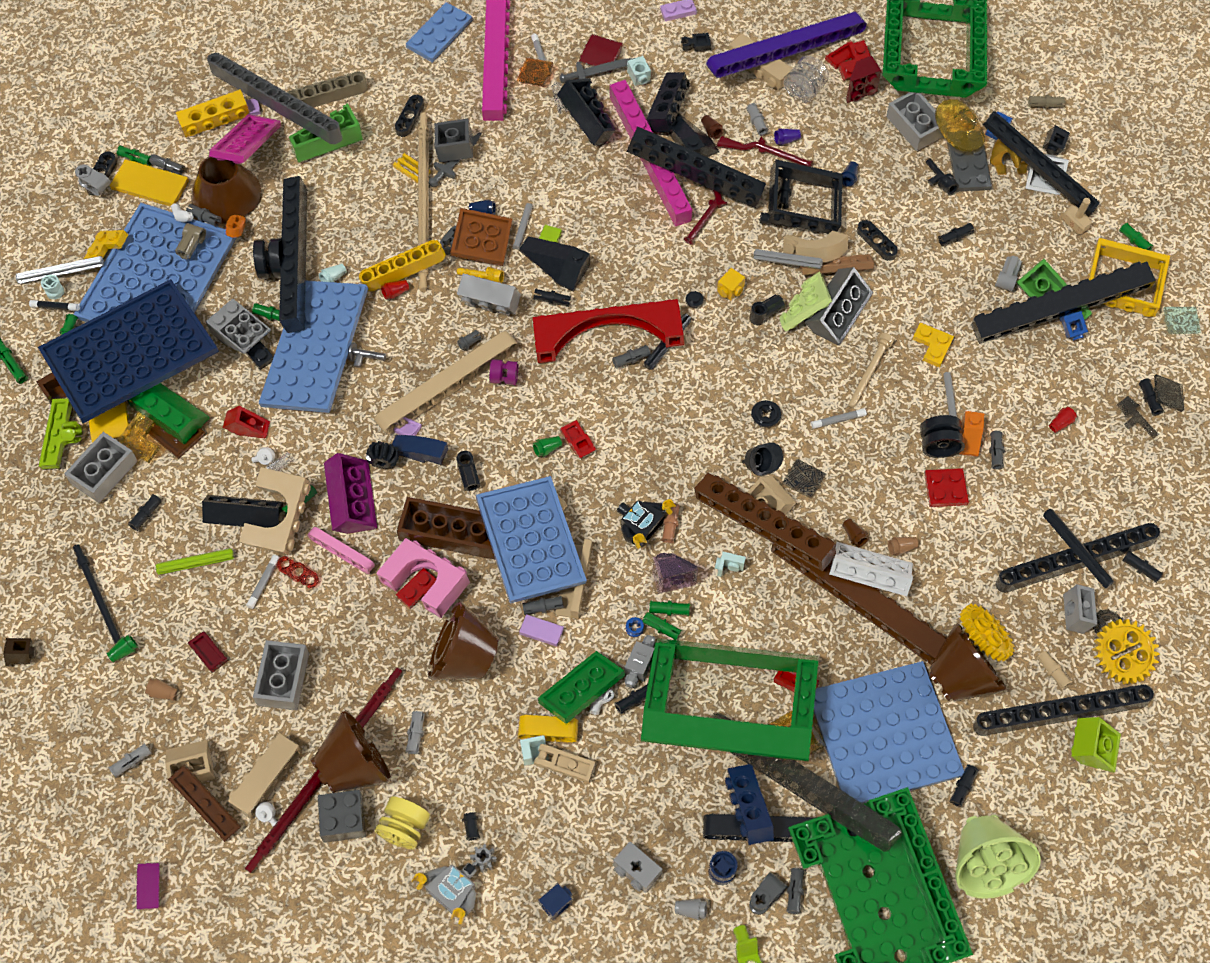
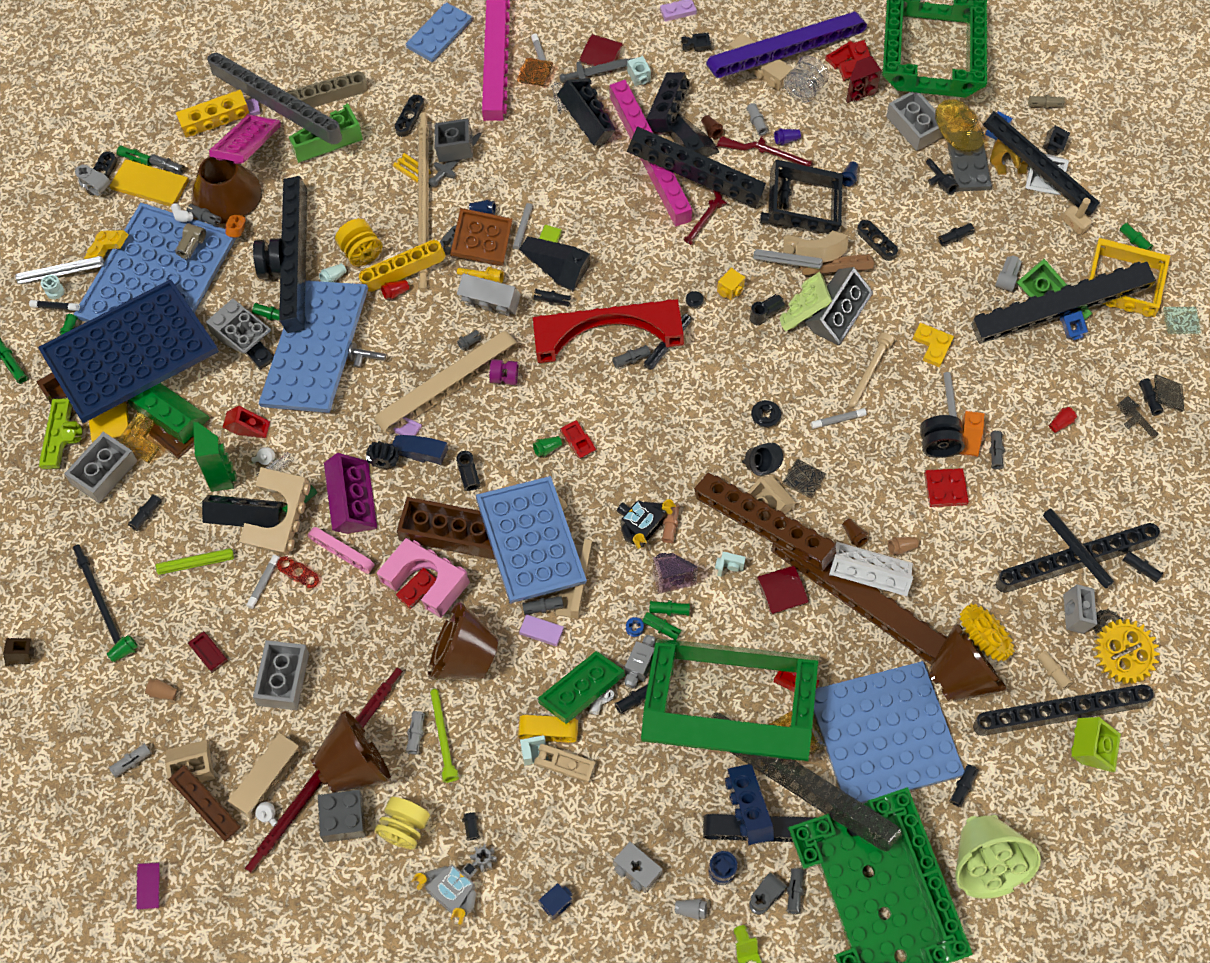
(213, 459): none -> green slope
(358, 242): none -> yellow wheel
(449, 772): none -> lime piece
(782, 589): none -> dark red slope

